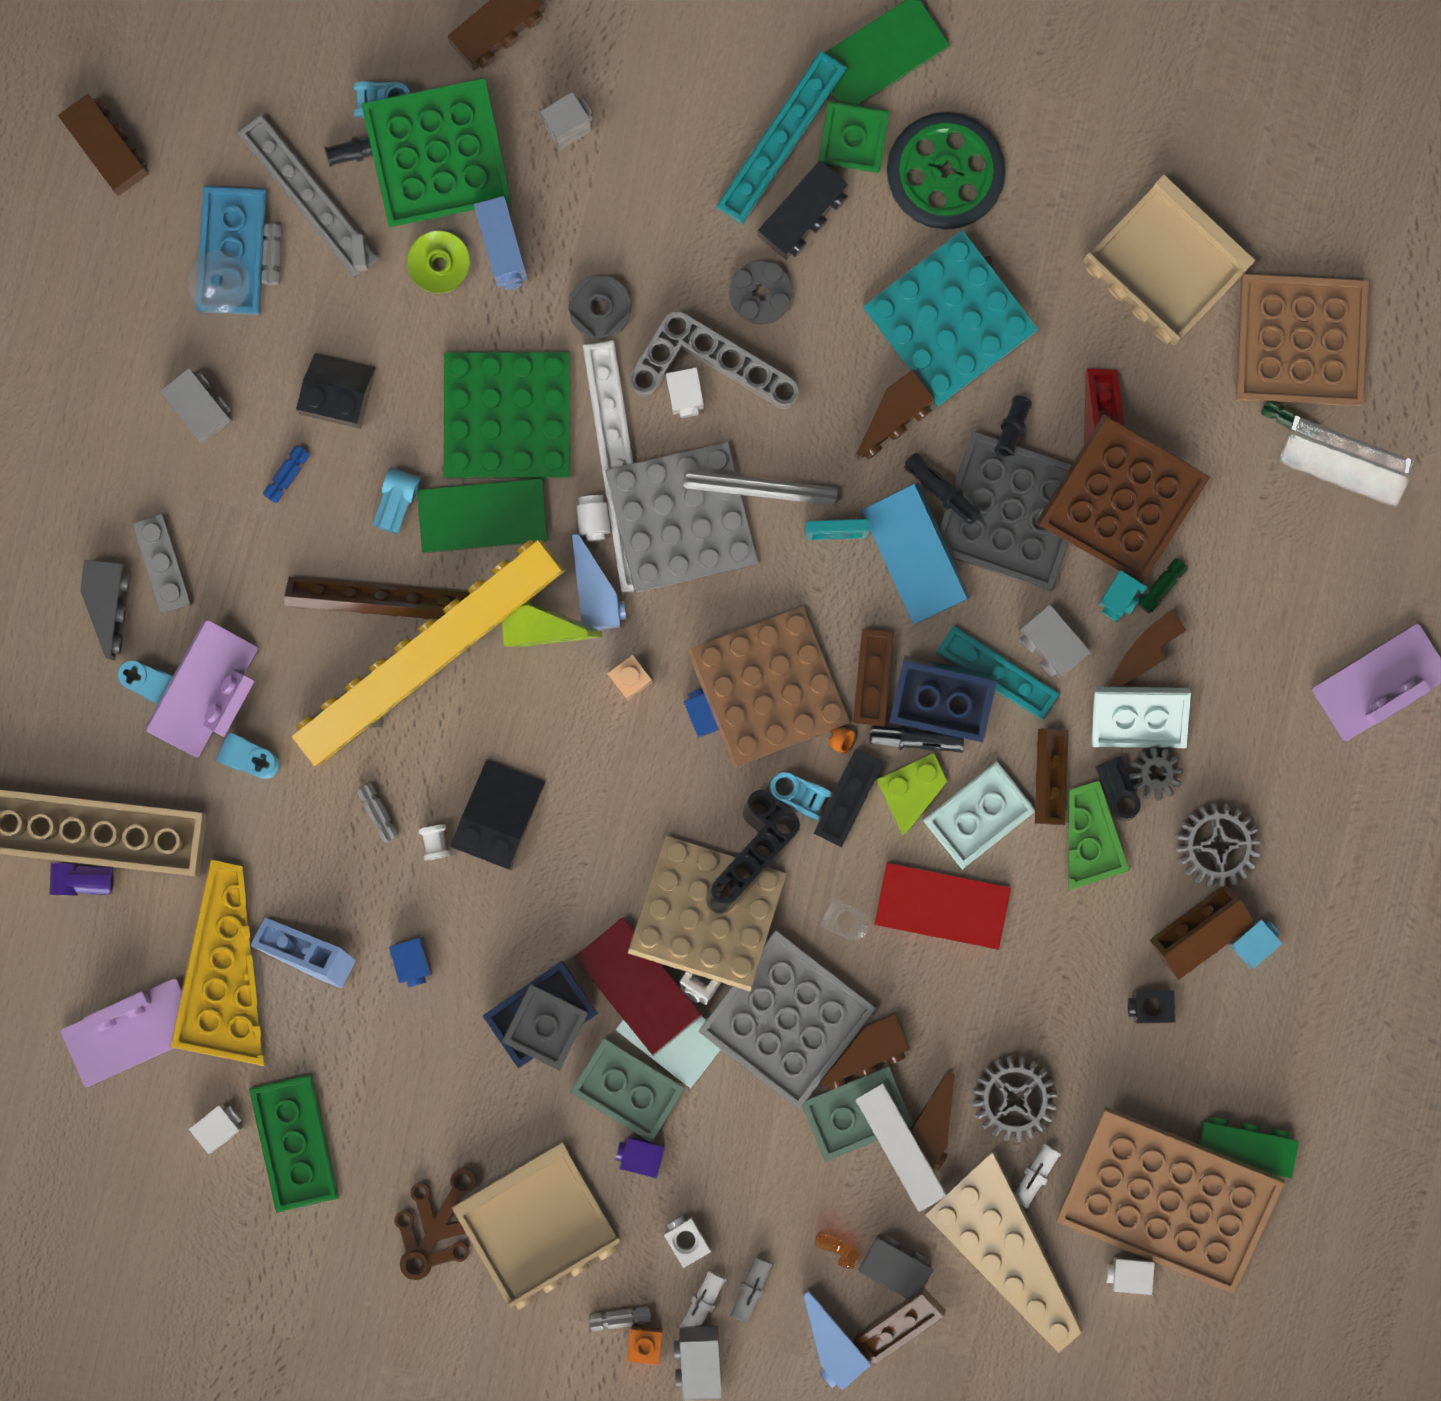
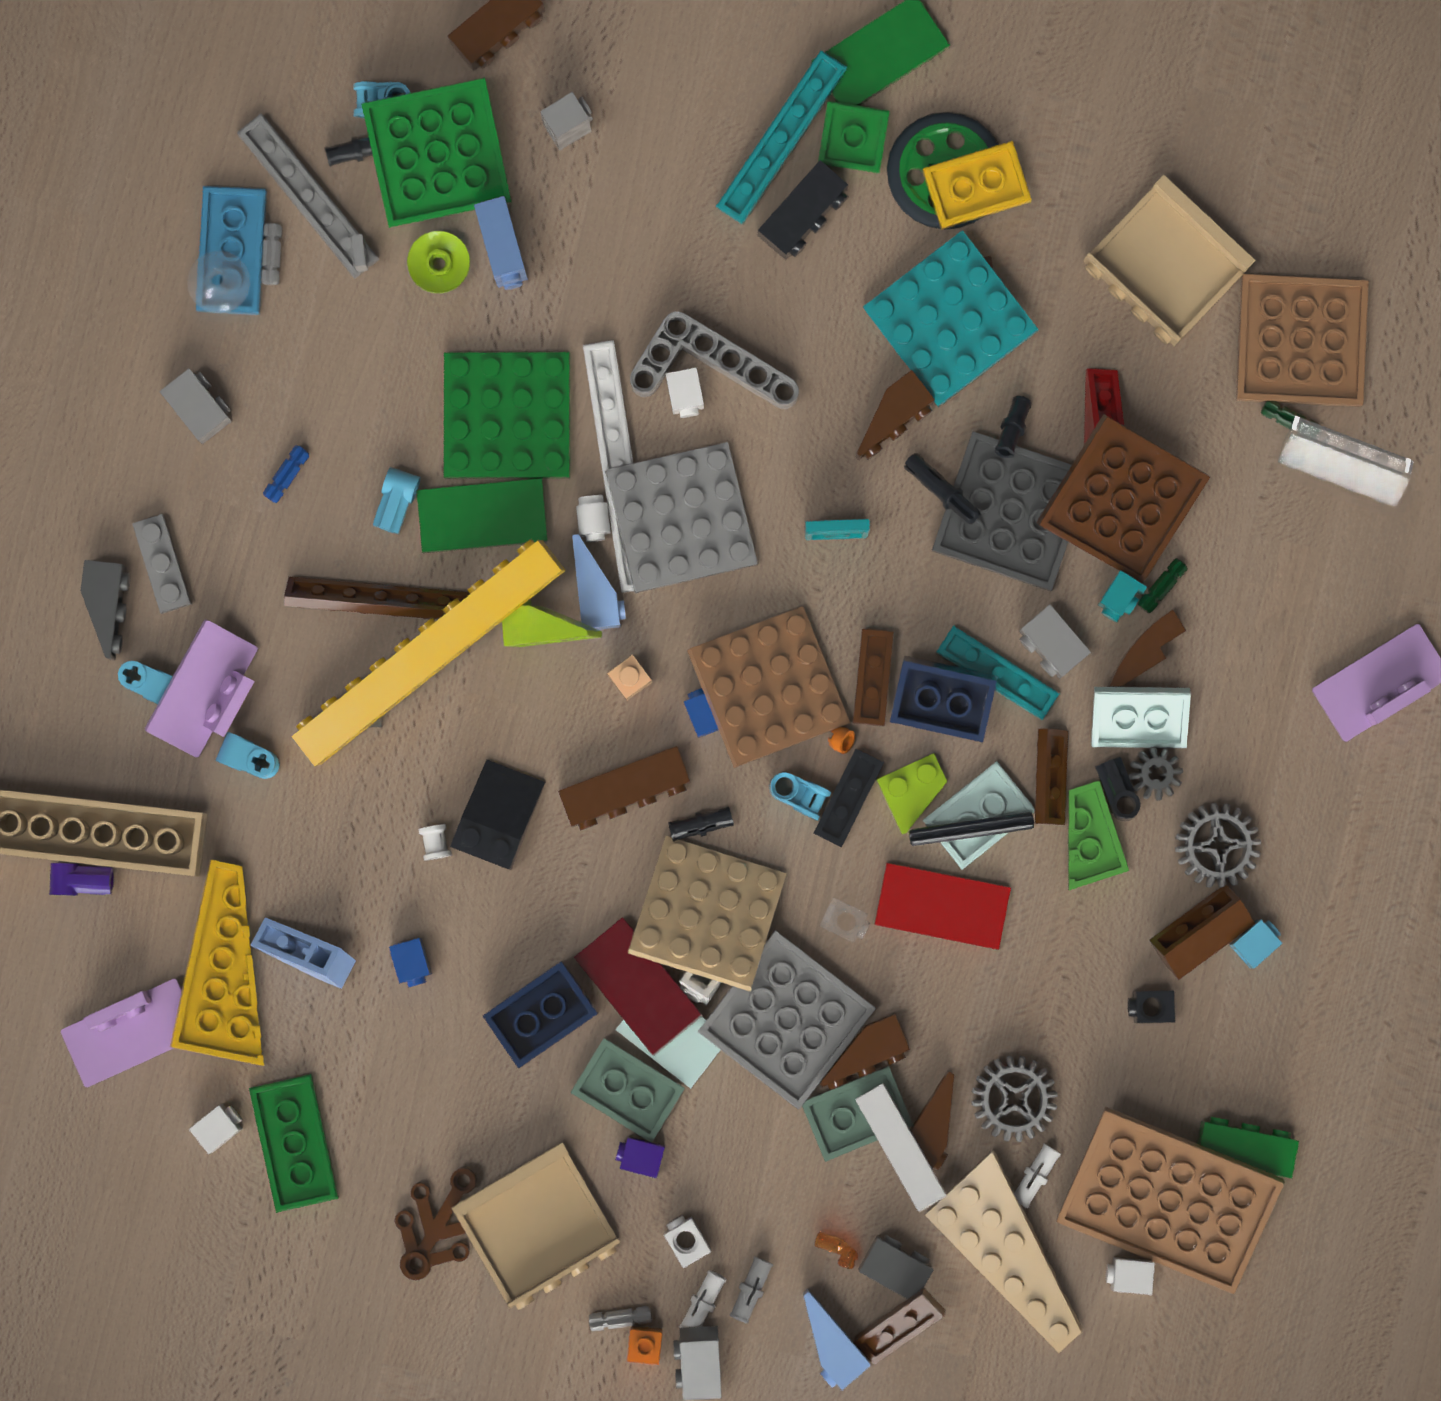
(104, 143): reddish brown brick -> none
(335, 390): black slope -> none
(377, 812): light grey axle -> none
(545, 1027): dark grey plate -> none
(599, 289): dark grey plate -> none
(623, 787): none -> reddish brown brick
(700, 824): none -> black pin
(749, 858): black beam -> none
(750, 307): dark grey plate -> none
(760, 487): light grey axle -> none
(915, 739): black axle -> none
(916, 554): dark azure tile -> none
(971, 829): none -> black axle
(976, 185): none -> yellow tile

